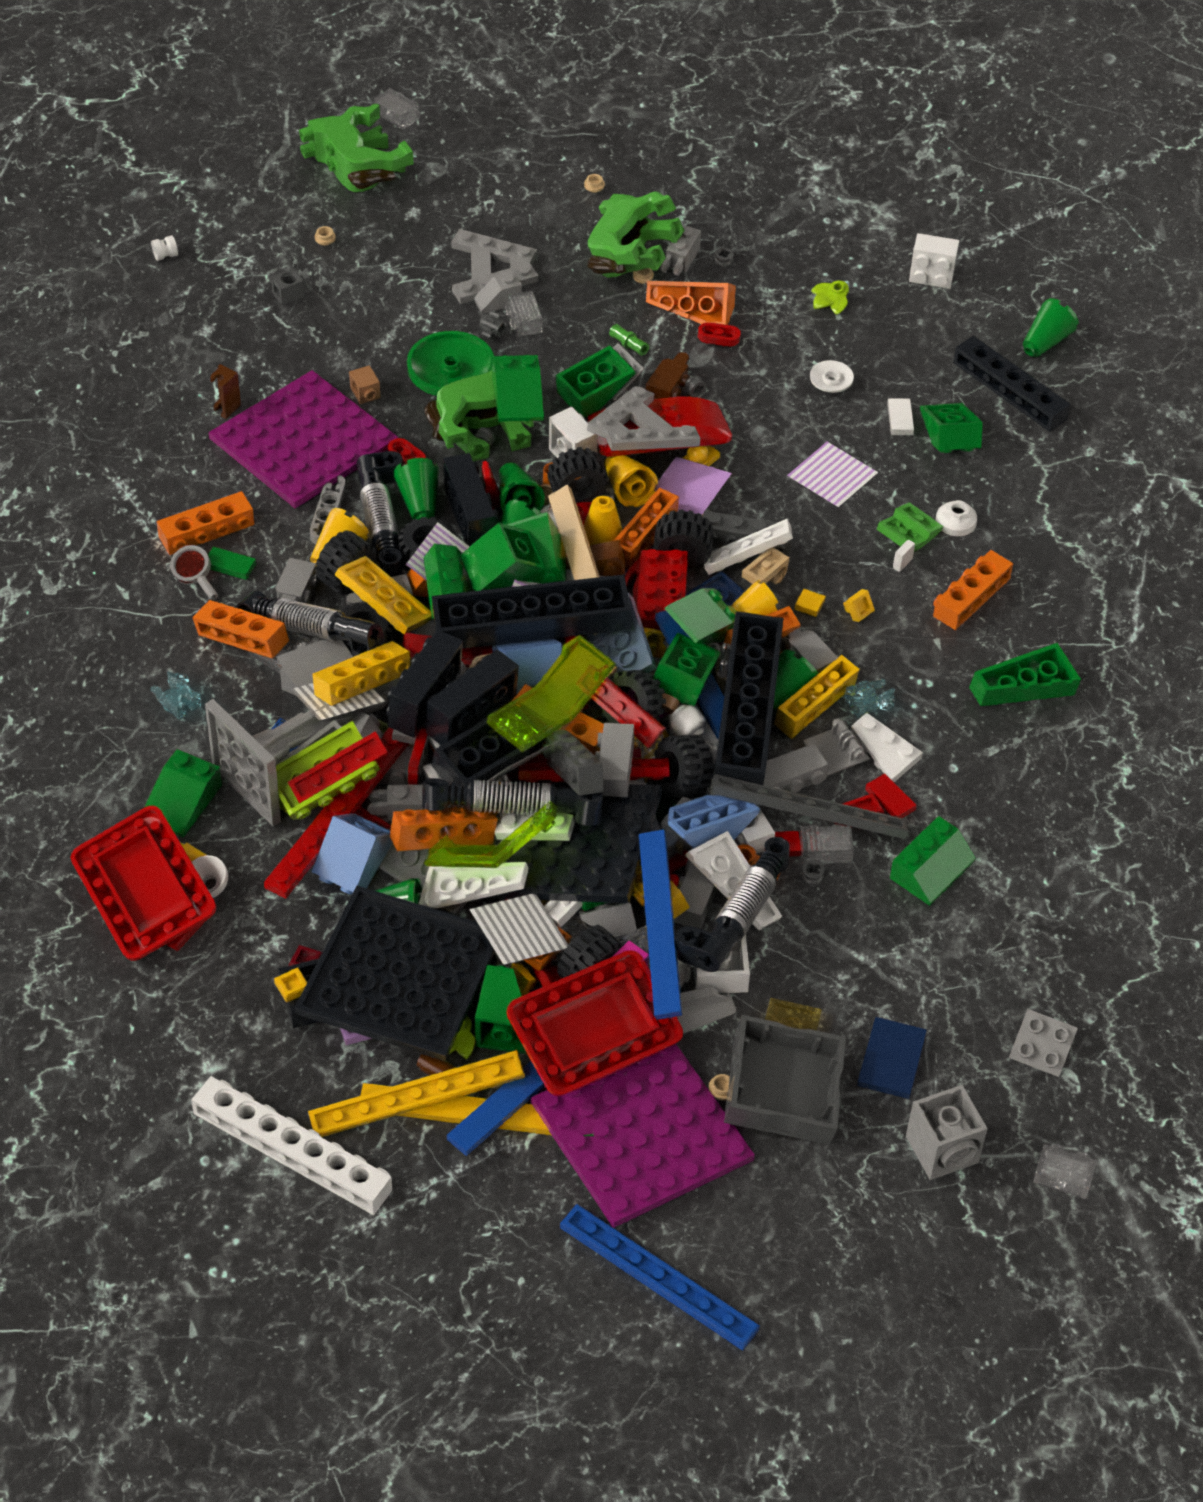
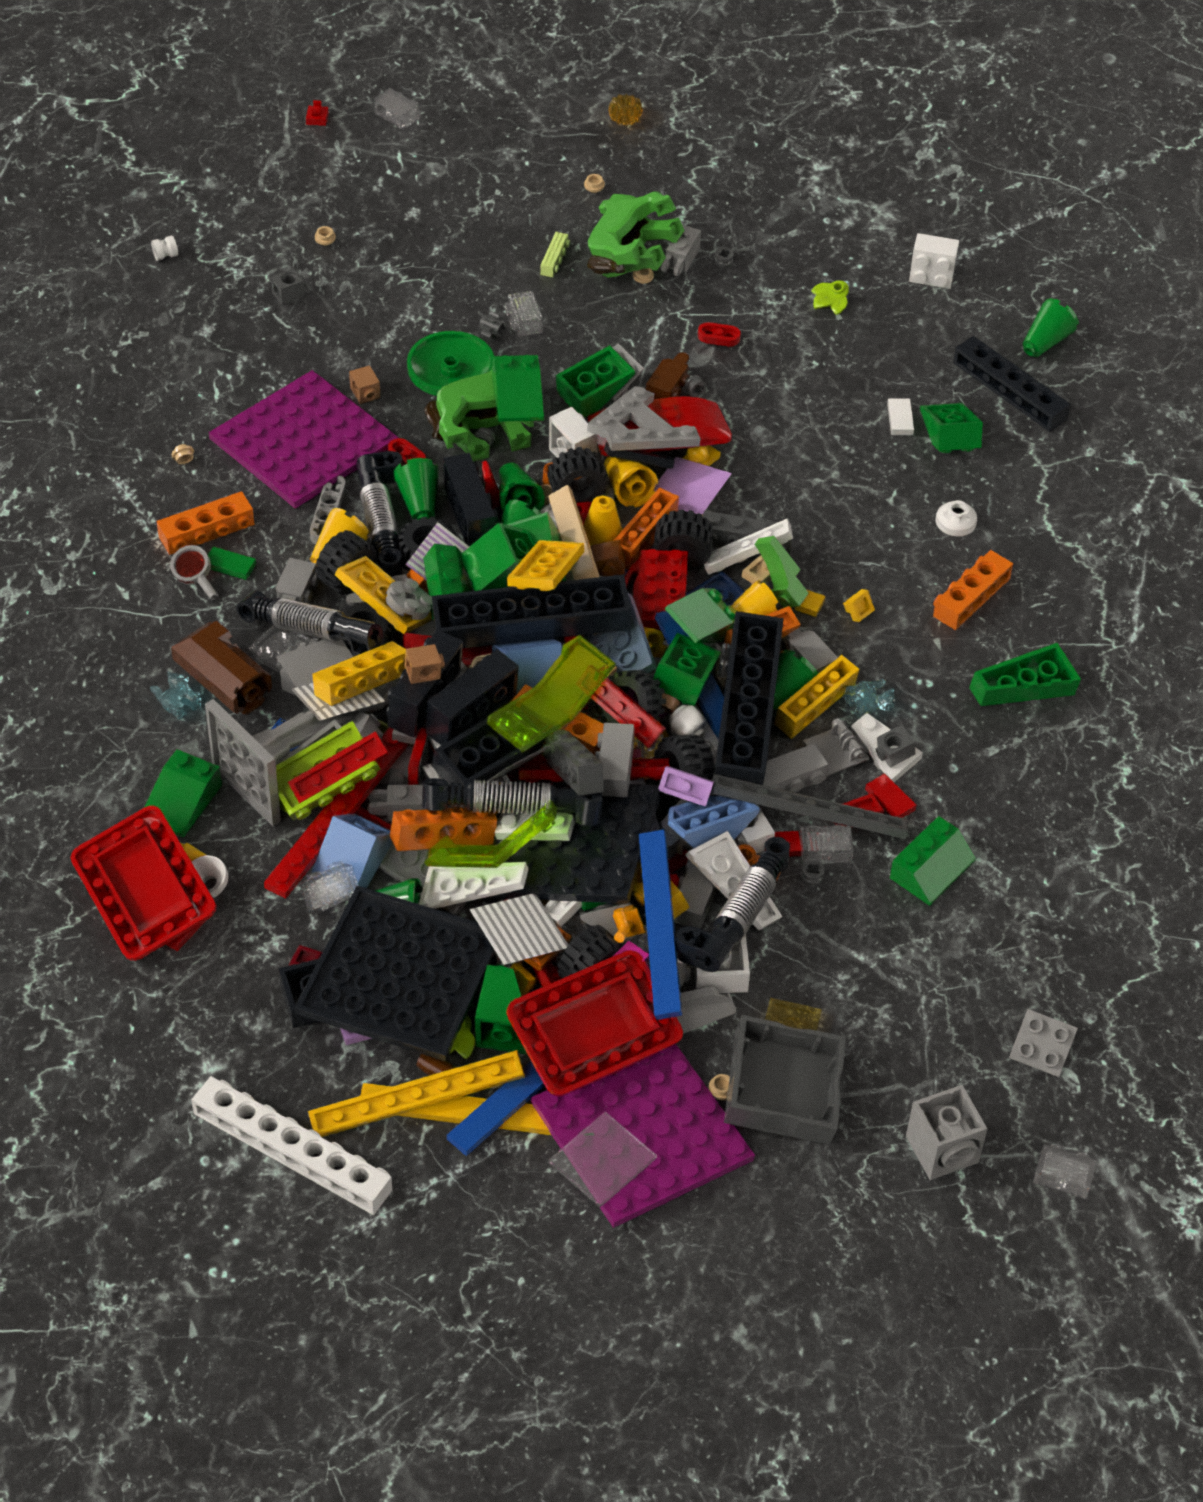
(183, 454): none -> tan plate
(223, 668): none -> reddish brown brick
(228, 390): reddish brown hinge -> none
(241, 629): orange brick -> none
(290, 984): yellow tile -> none
(317, 114): none -> red tile
(329, 888): none -> clear brick
(352, 153): bright green piece -> none
(409, 599): none -> light grey plate
(423, 663): none -> medium nougat brick
(482, 251): light grey plate -> none
(496, 292): light grey slope -> none
(545, 565): none -> yellow plate
(554, 254): none -> yellowish green piece
(602, 1159): none -> clear piece
(625, 109): none -> clear yellow gear
(627, 922): none -> light orange arm
(629, 339): bright green pin -> none
(642, 456): none -> black tile
(660, 1277): blue tile -> none
(686, 786): none -> lavender plate
(694, 300): orange wedge -> none
(783, 572): none -> bright green slope
(831, 376): white dish -> none
(832, 474): sticker -> none
(892, 1057): dark blue tile -> none
(896, 737): none -> dark grey brick
(903, 555): white tile -> none
(910, 524): bright green slope -> none

